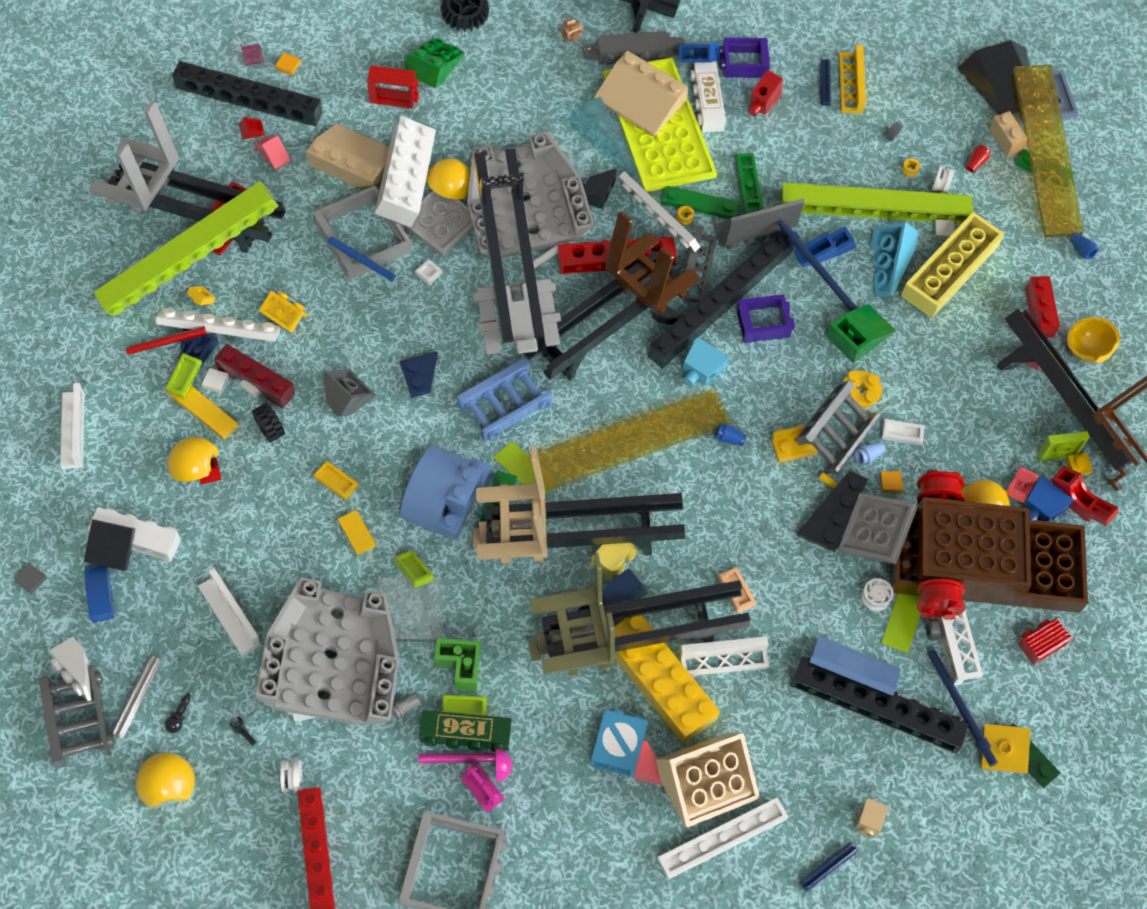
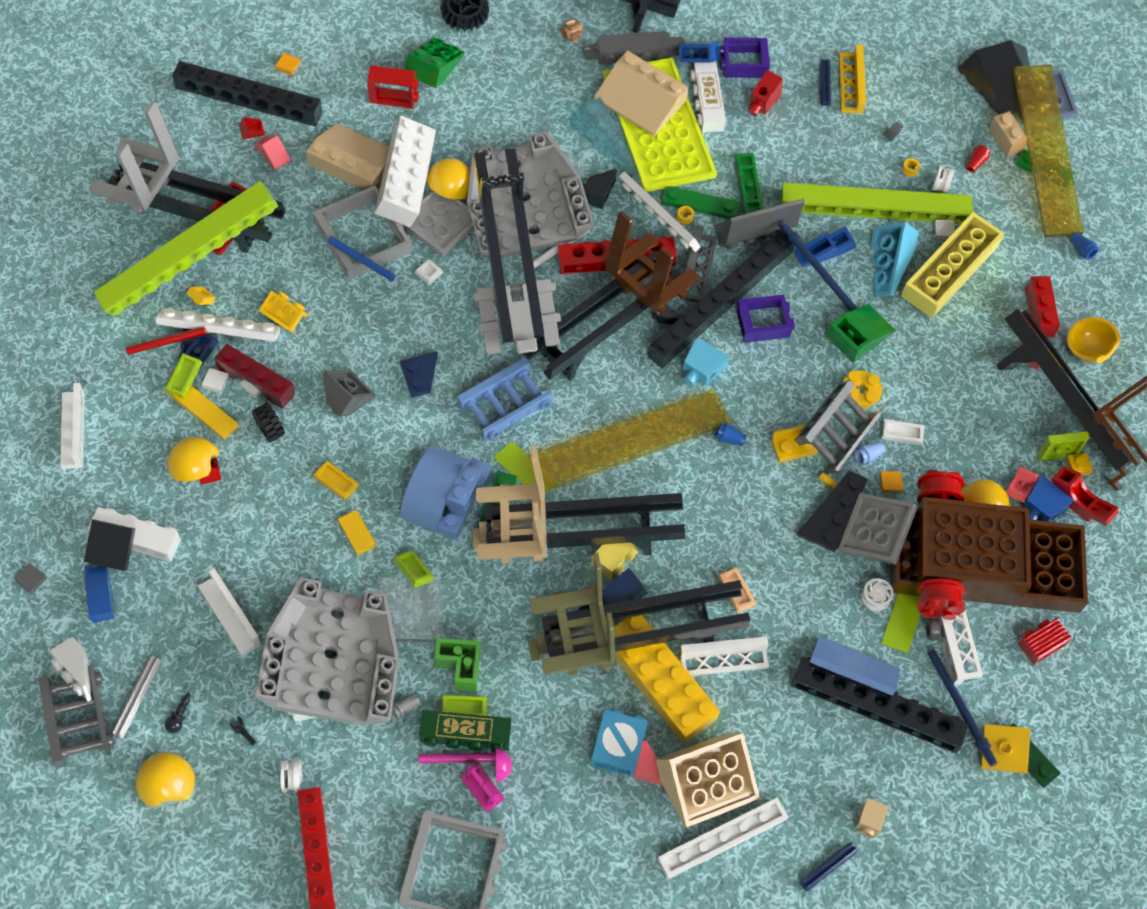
(252, 54): clear pink plate -> none

